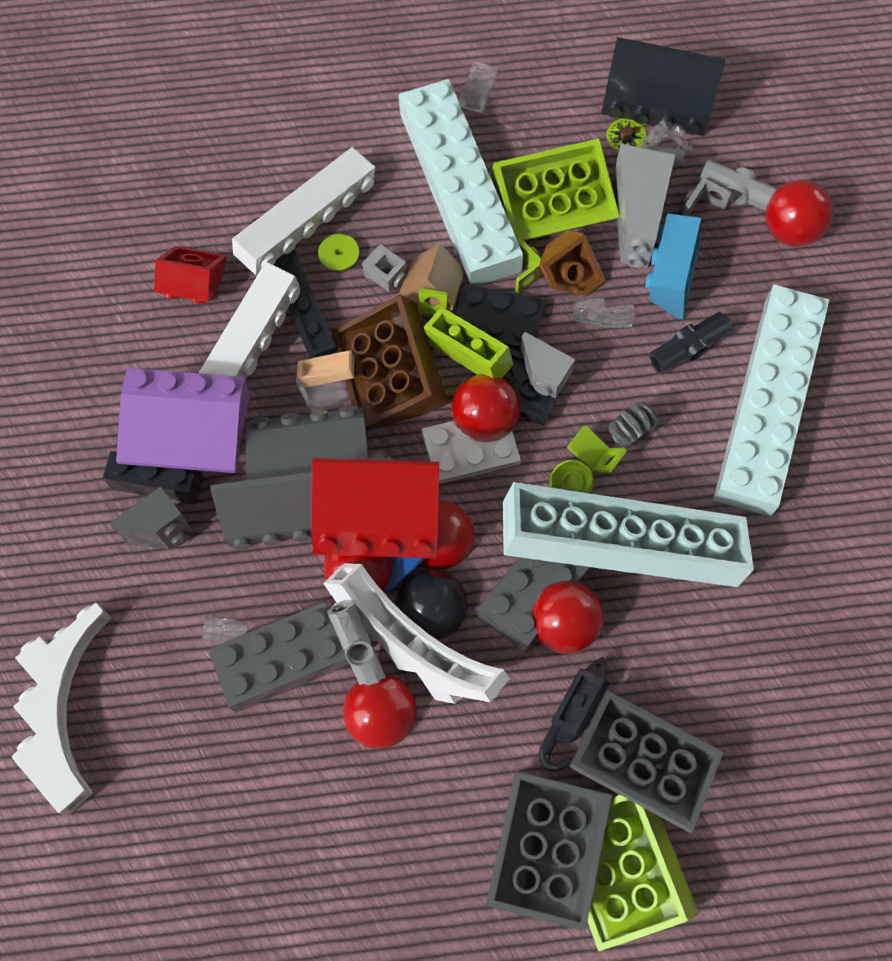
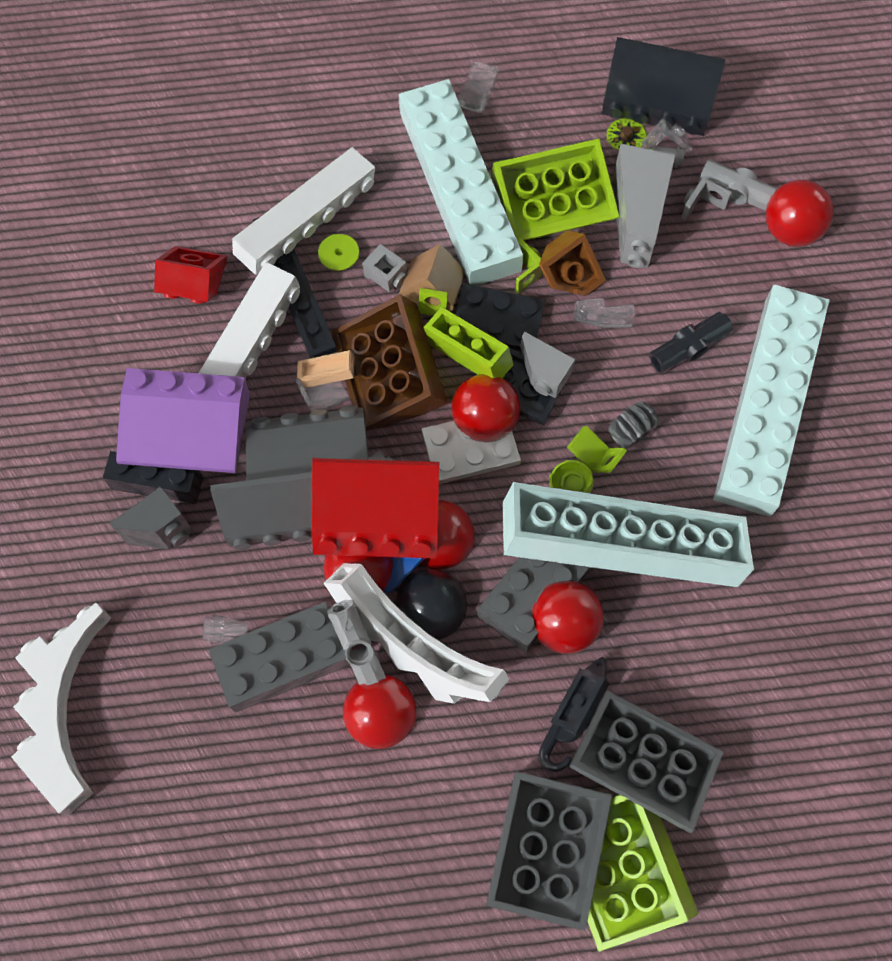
(674, 263): dark azure slope -> none

